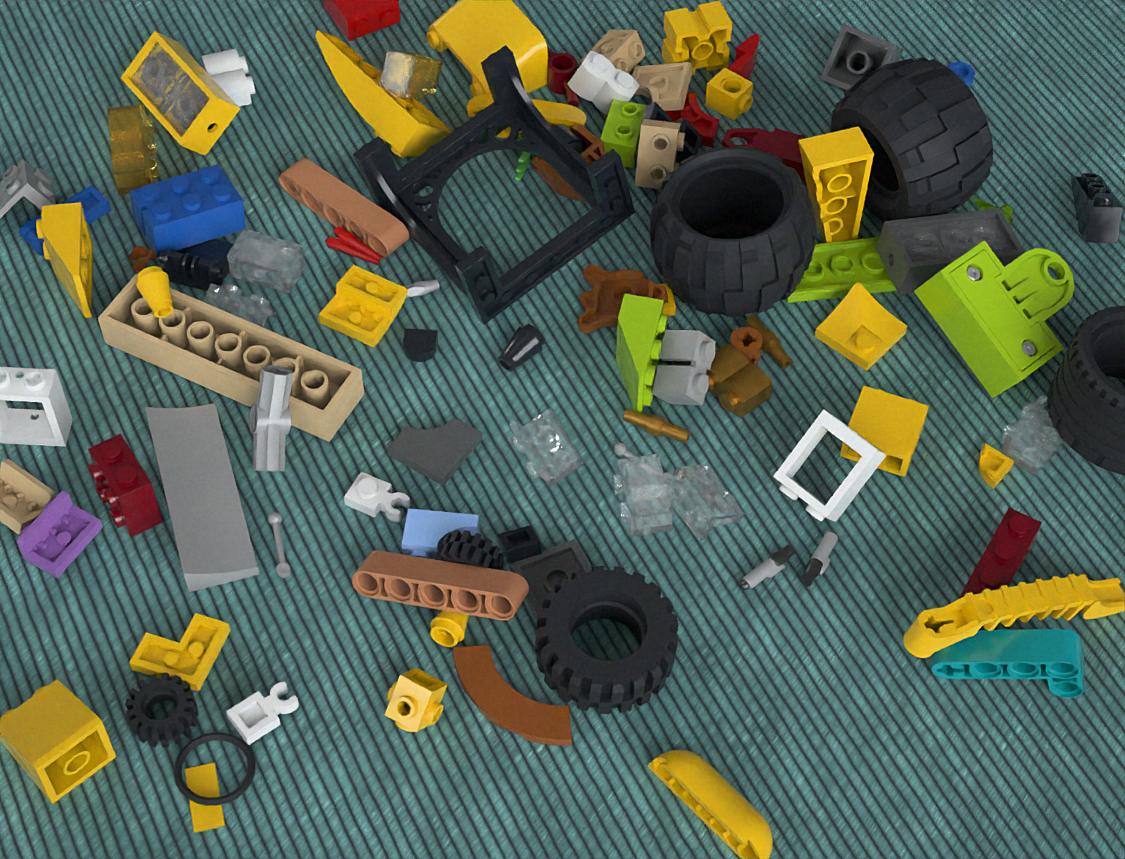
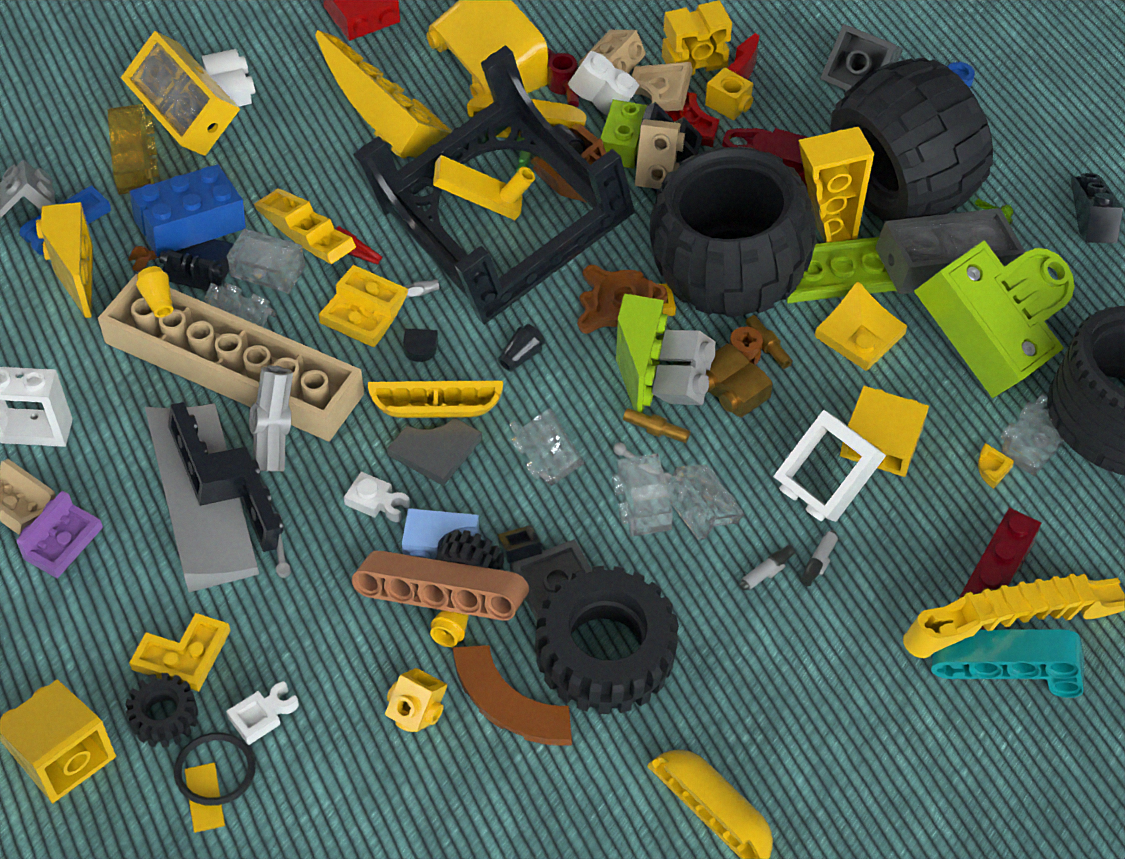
(123, 486): dark red brick -> none
(225, 476): none -> black bracket
(304, 226): none -> yellow slope
(343, 206): nougat beam -> none
(410, 74): clear yellow brick -> none
(435, 398): none -> yellow brick
(481, 188): none -> yellow piece

